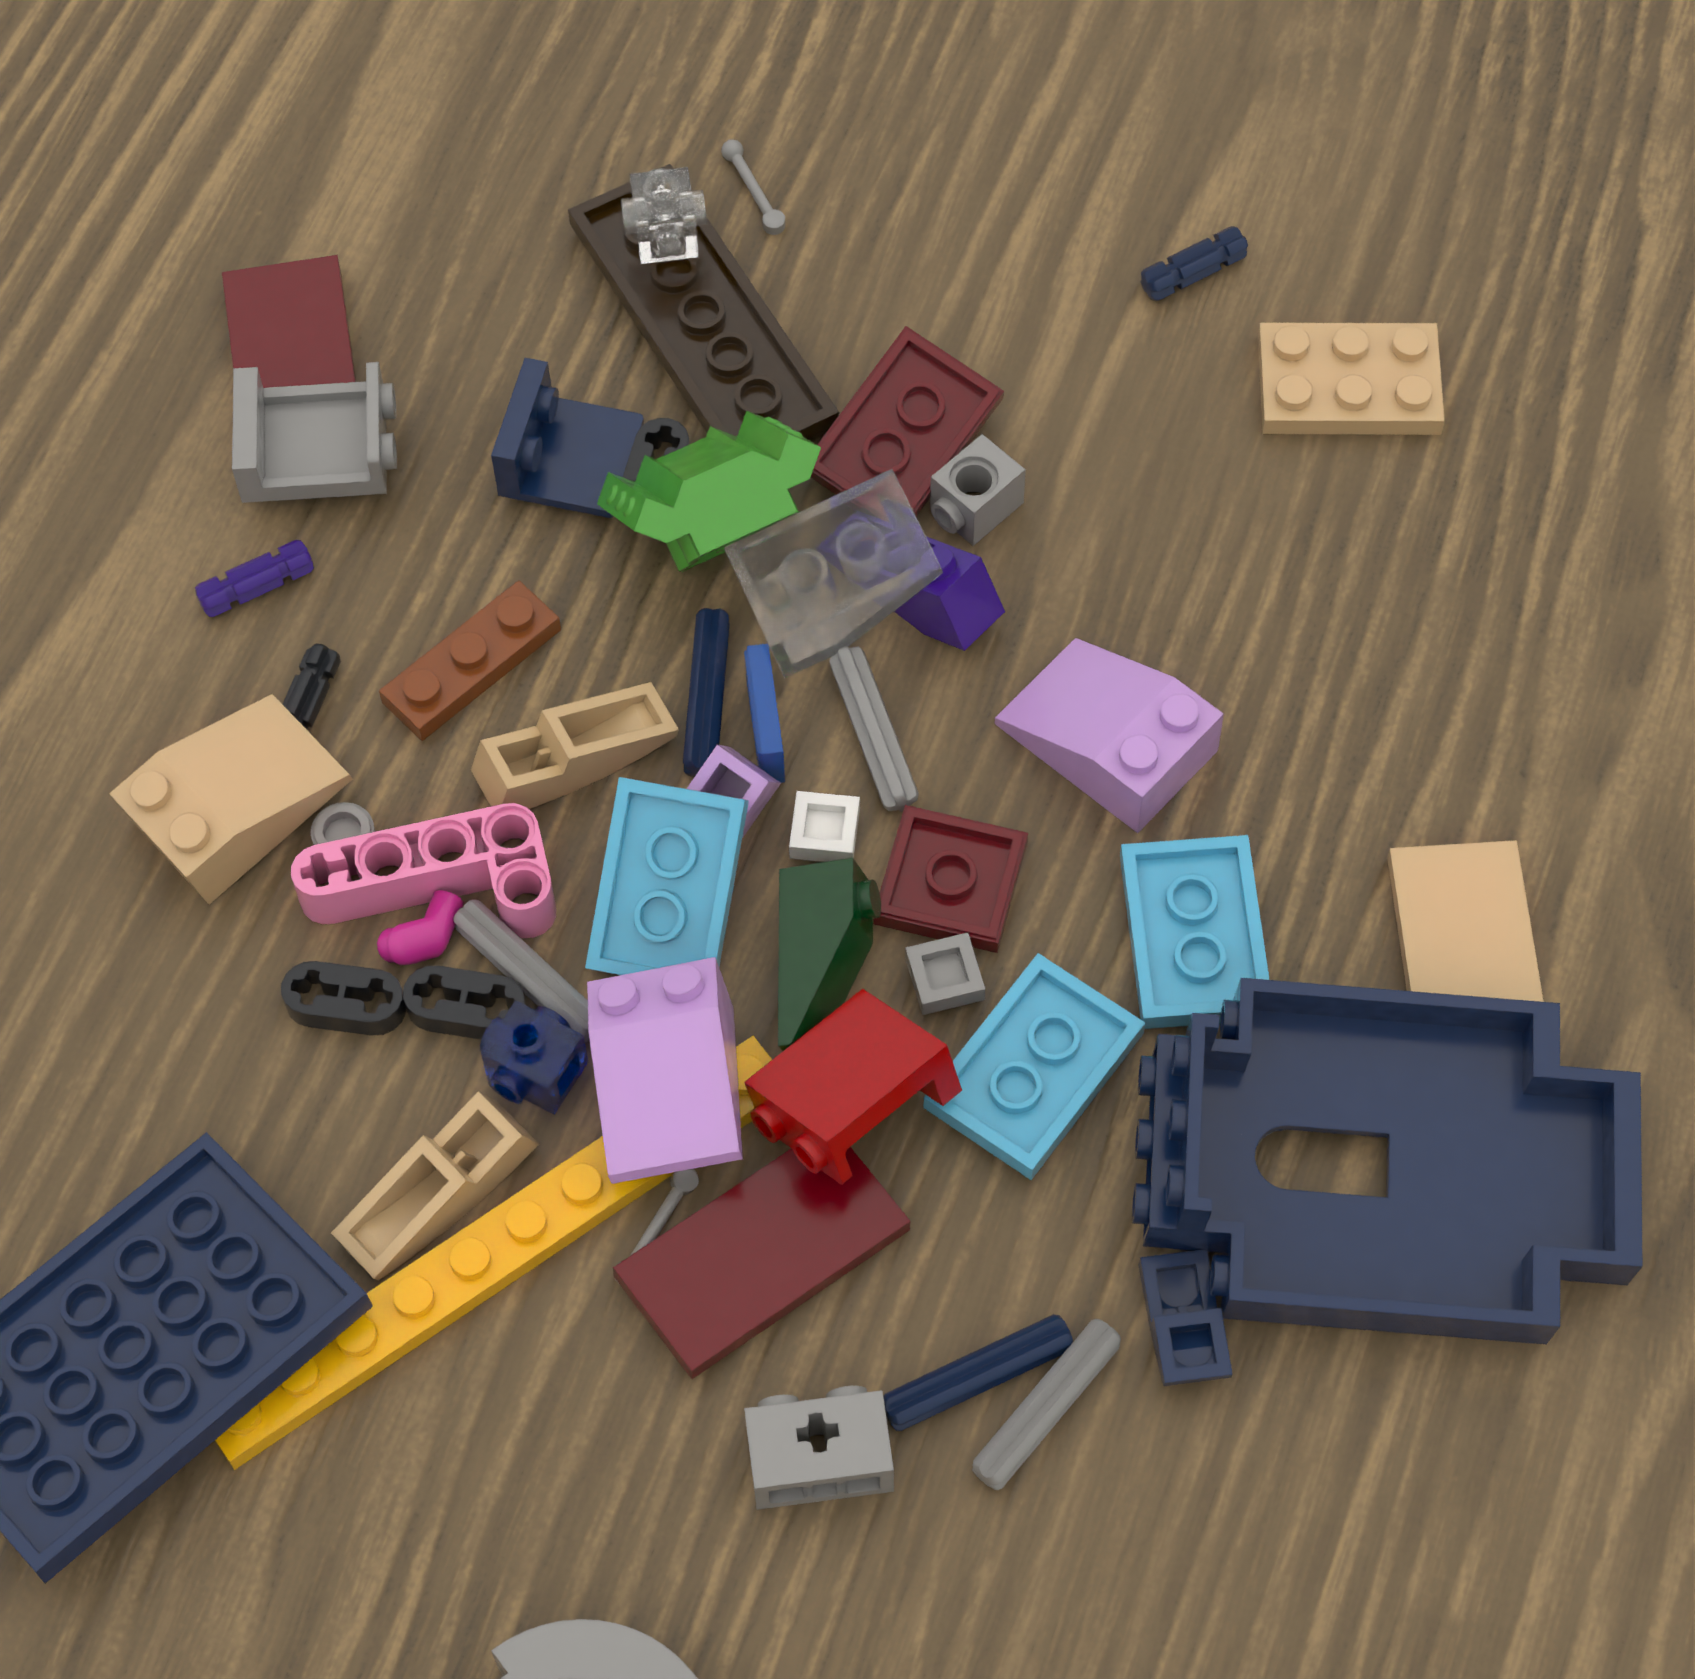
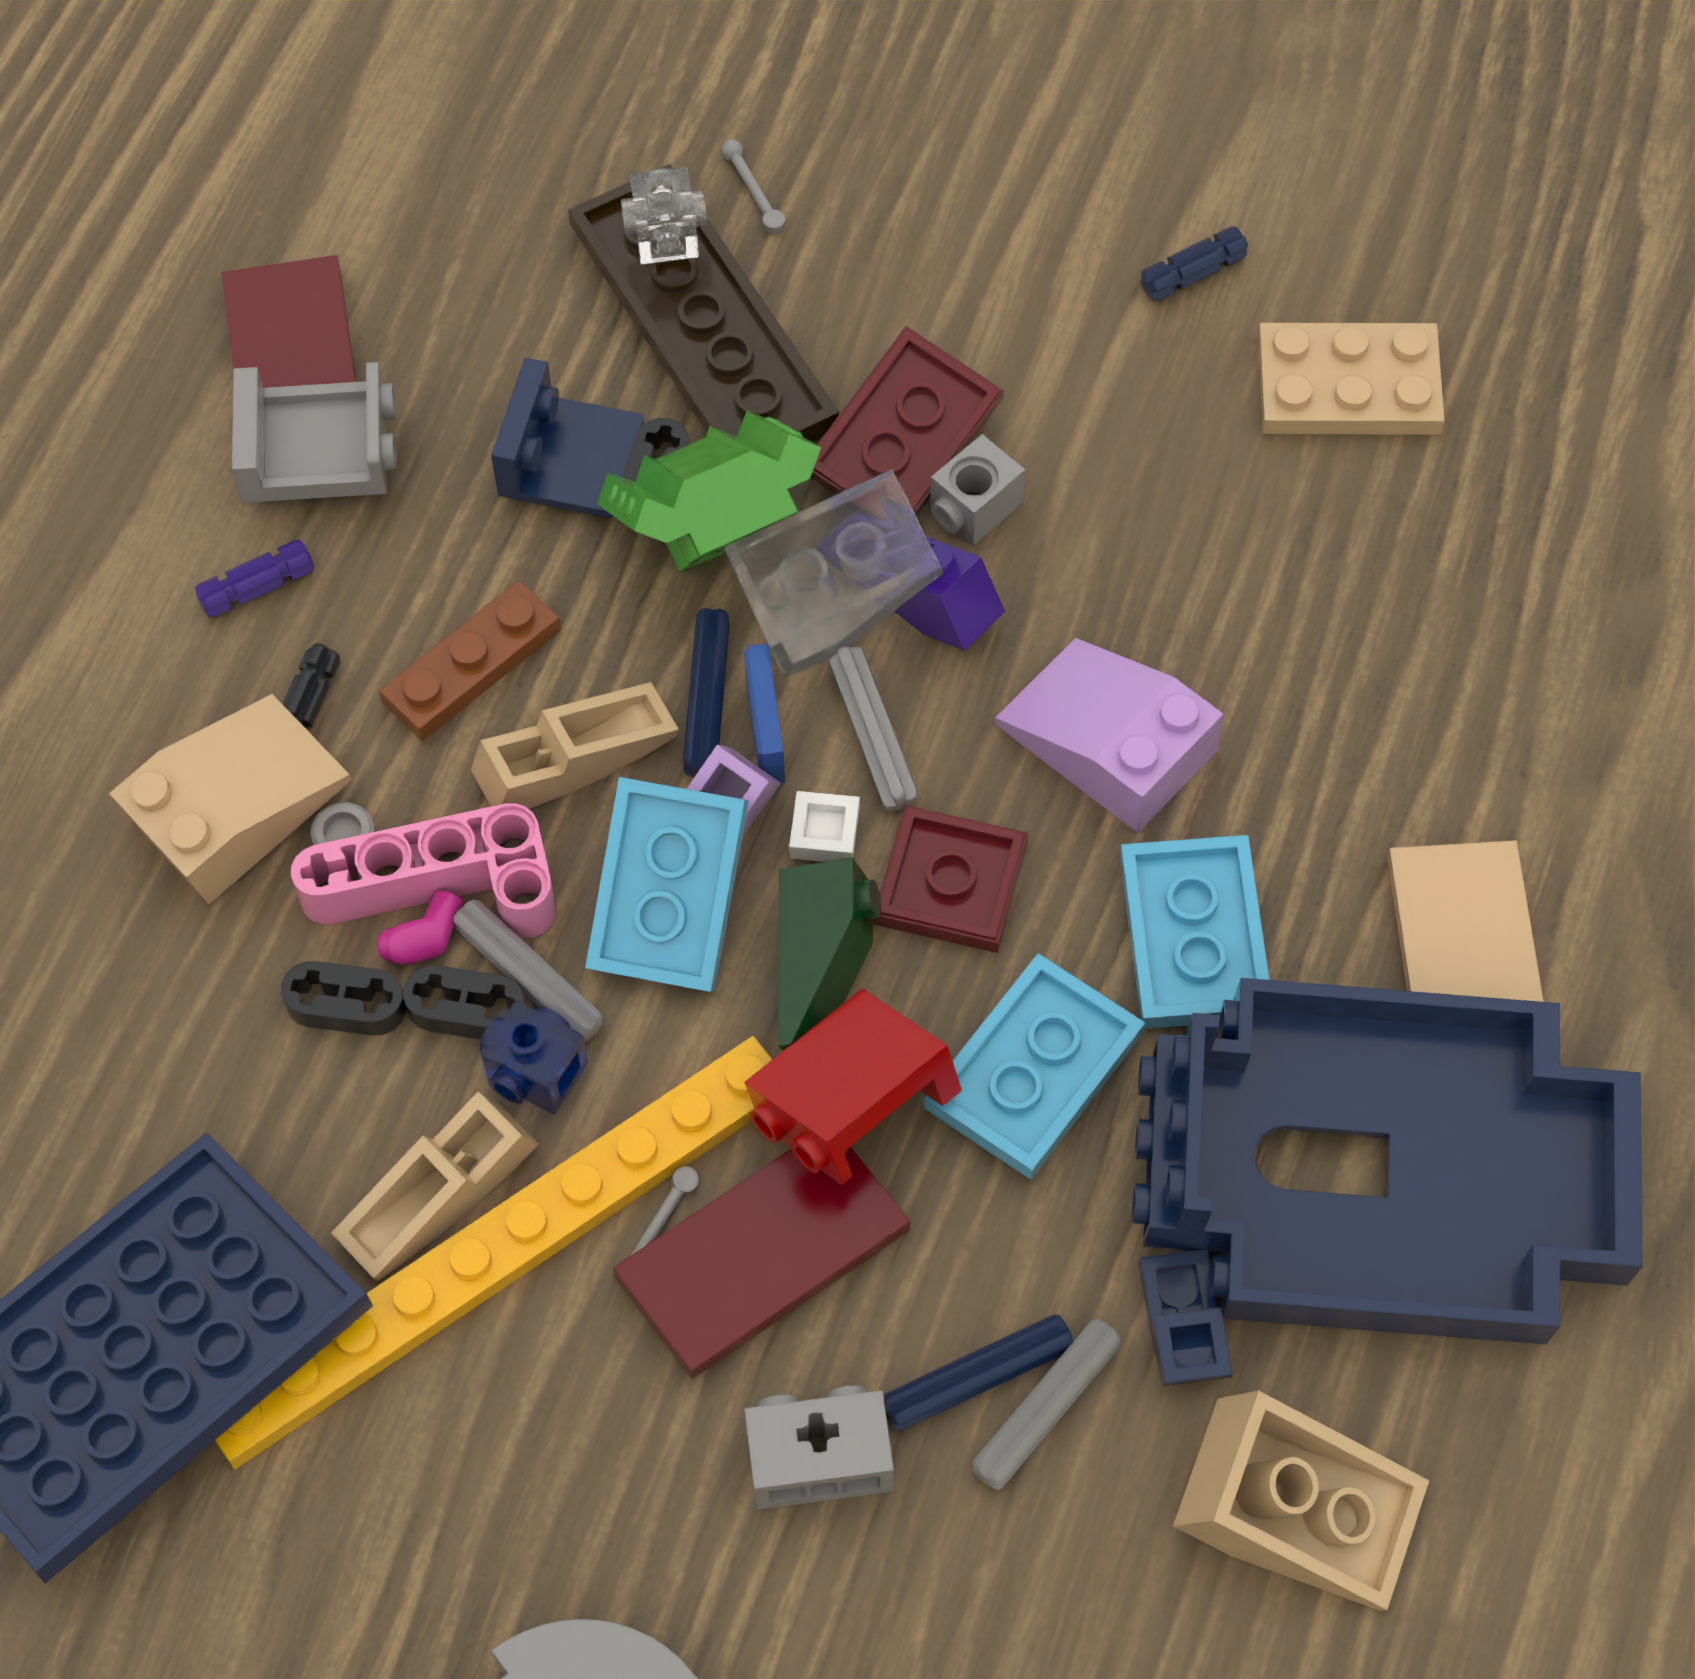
(665, 1069): lavender slope -> none
(945, 973): light grey plate -> none
(1301, 1500): none -> tan slope

